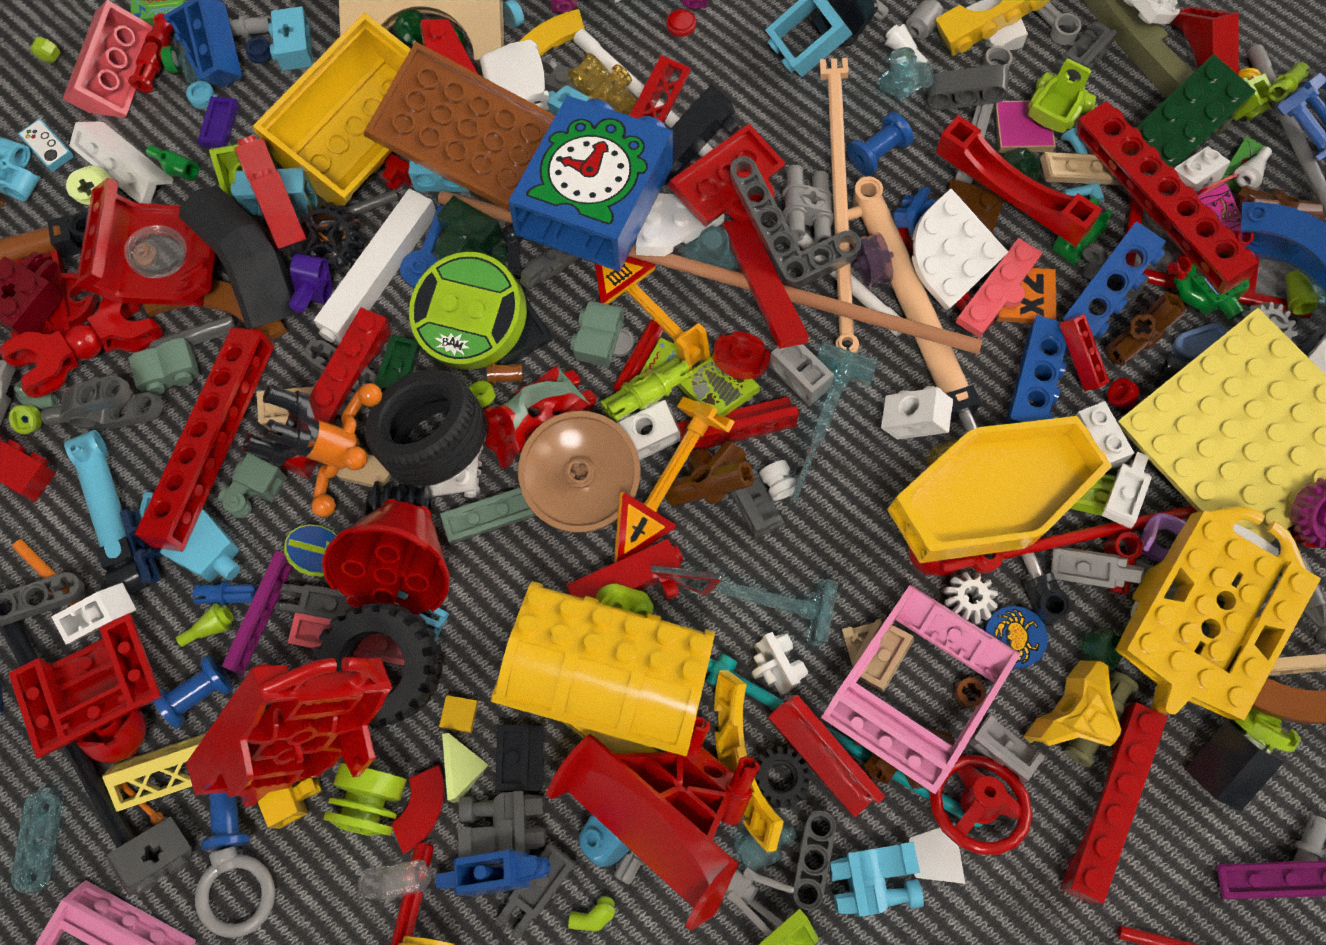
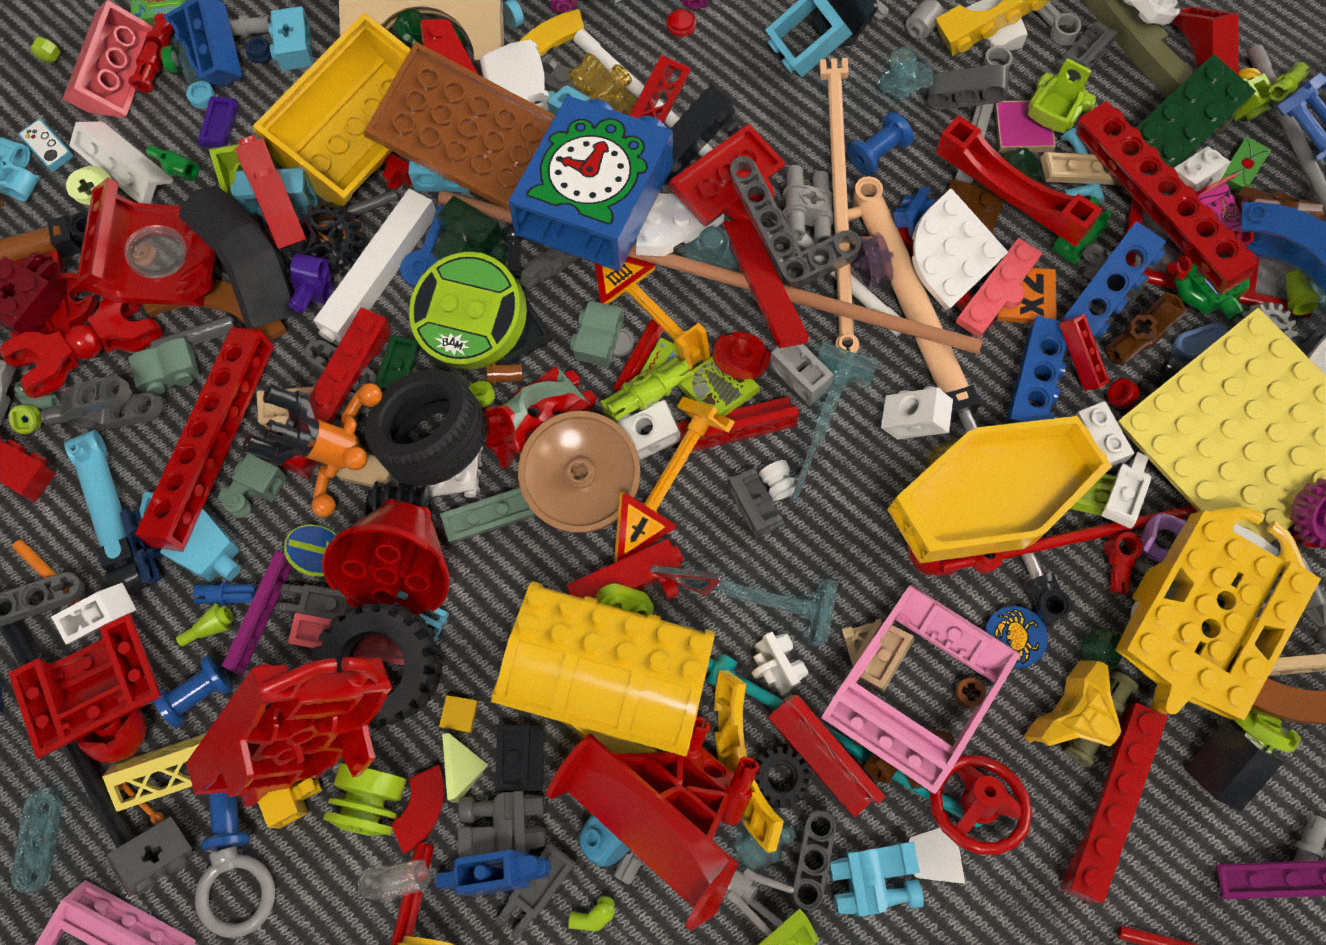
(712, 476): reddish brown piece -> none
(900, 37): white cone -> none
(981, 596): white gear -> none
(1005, 748): light grey hinge -> none
(1093, 568): light grey hinge -> none
(1252, 171): white cone -> none

